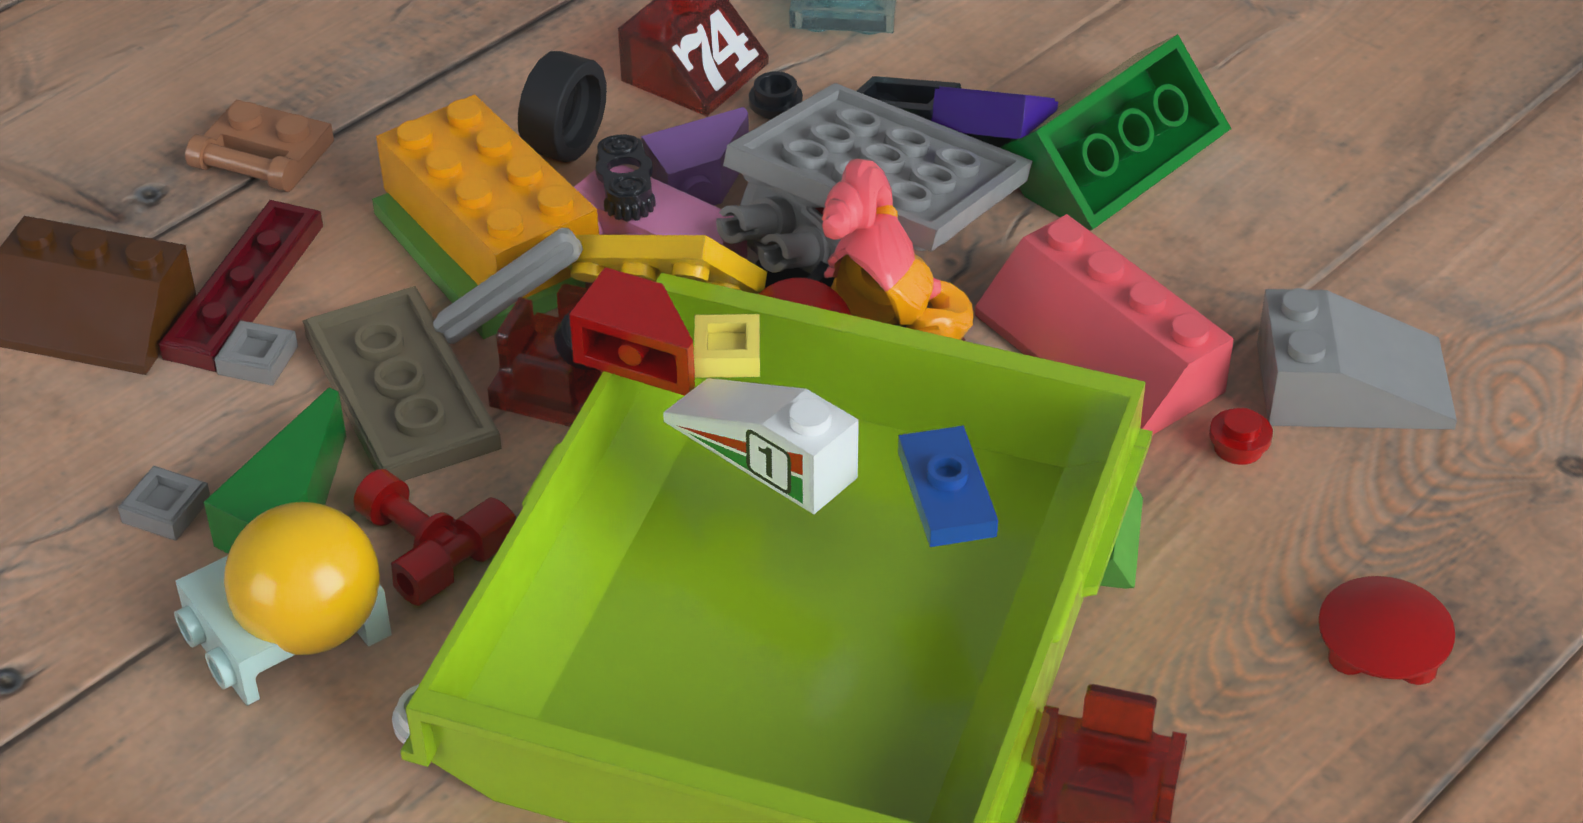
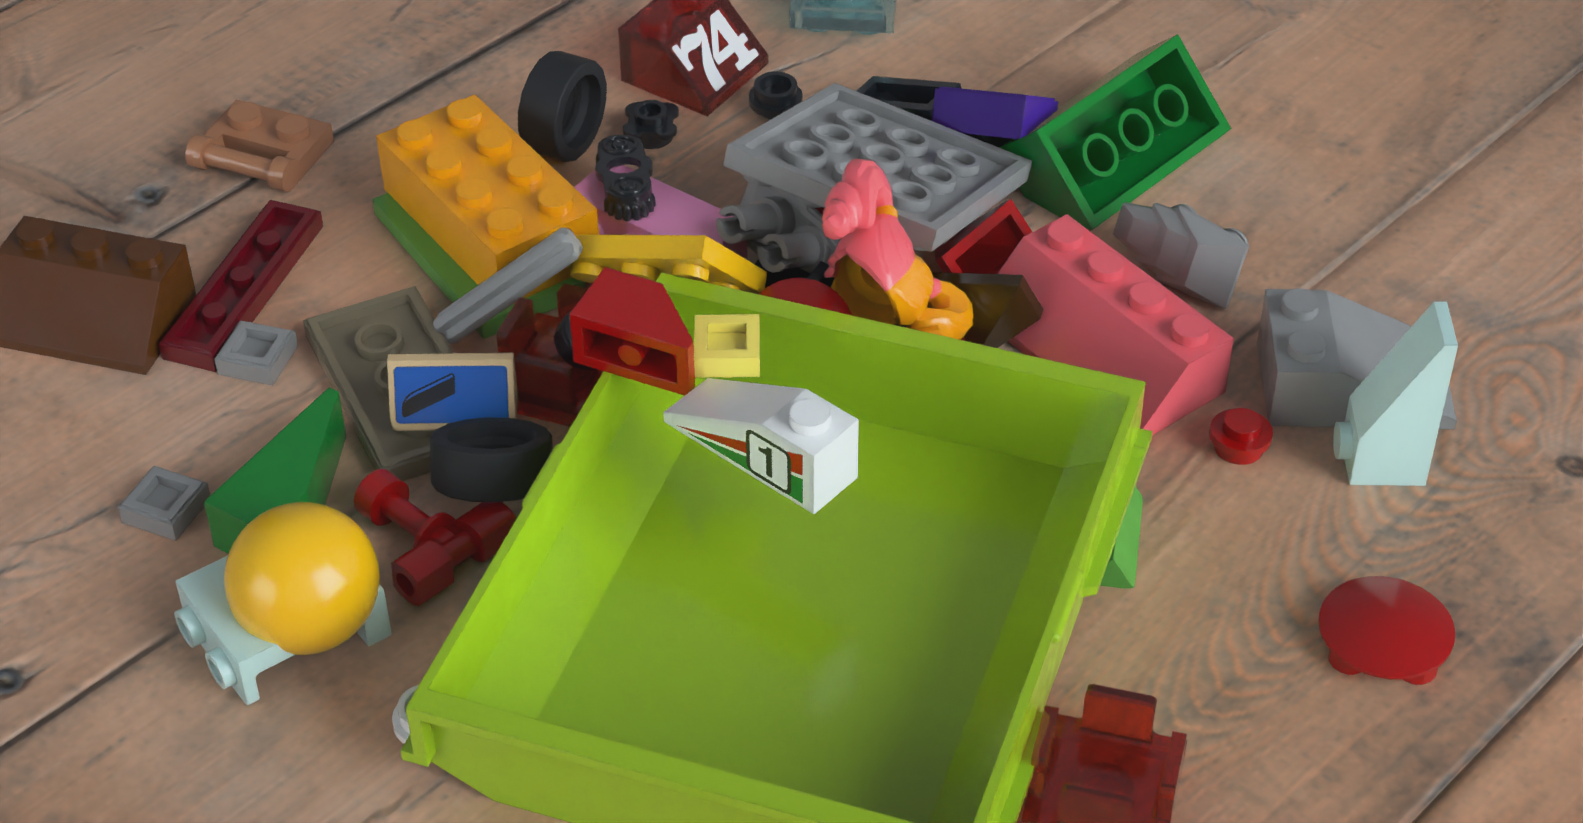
(449, 388): none -> slope
(488, 458): none -> black tyre
(651, 122): none -> black plate
(694, 154): medium lavender slope -> none
(947, 486): blue plate -> none
(984, 243): none -> red slope
(1000, 305): none -> dark brown slope
(1184, 249): none -> light grey connector
(1400, 406): none -> light aqua slope

